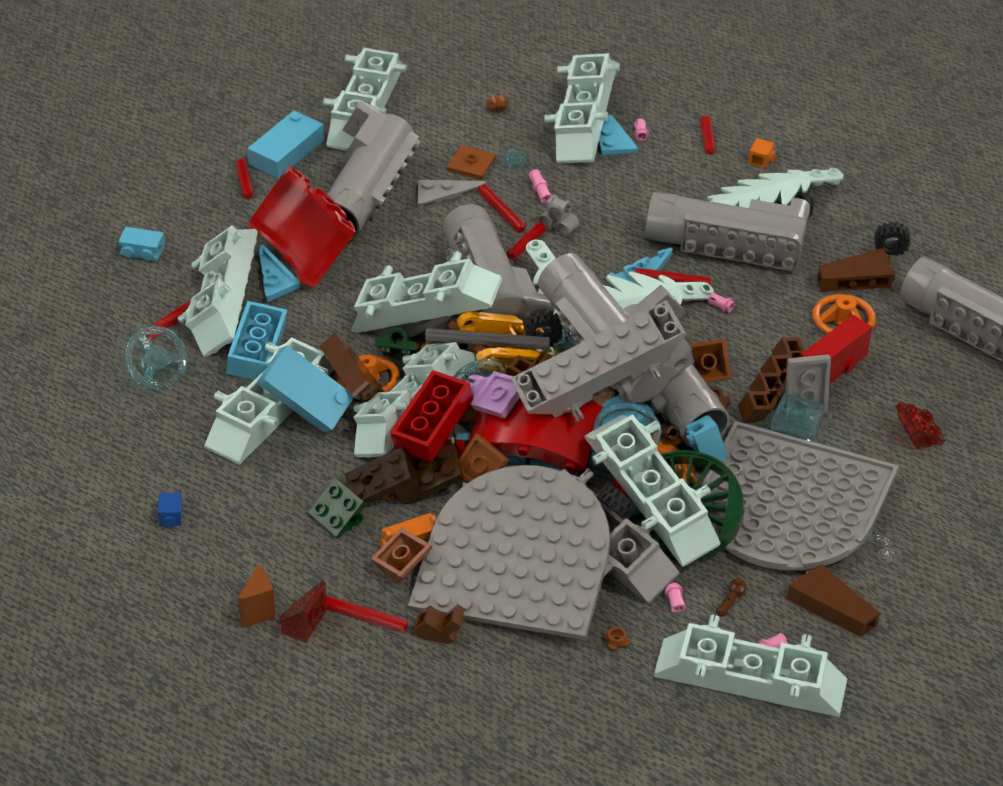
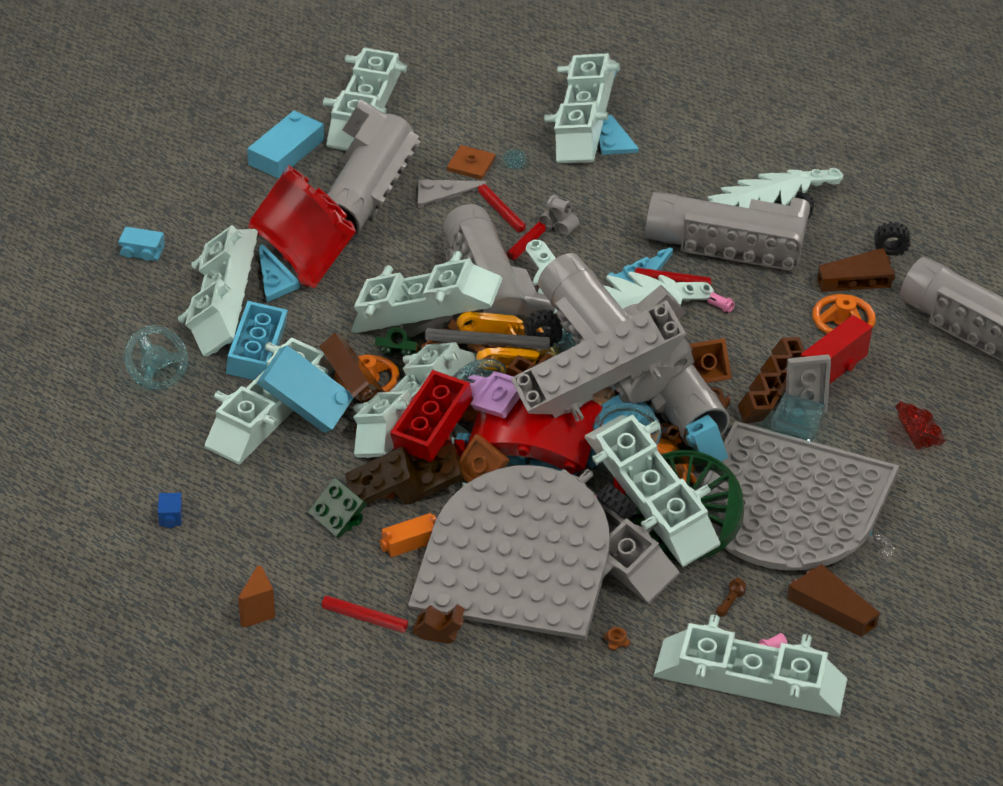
(170, 319): red axle -> none
(244, 178): red axle -> none
(305, 614): clear red slope -> none
(400, 555): dark orange slope -> none
(497, 103): dark orange plate -> none
(540, 185): bright pink pin -> none
(641, 131): bright pink pin -> none
(676, 600): bright pink pin -> none
(707, 133): red axle -> none
(761, 153): orange brick -> none

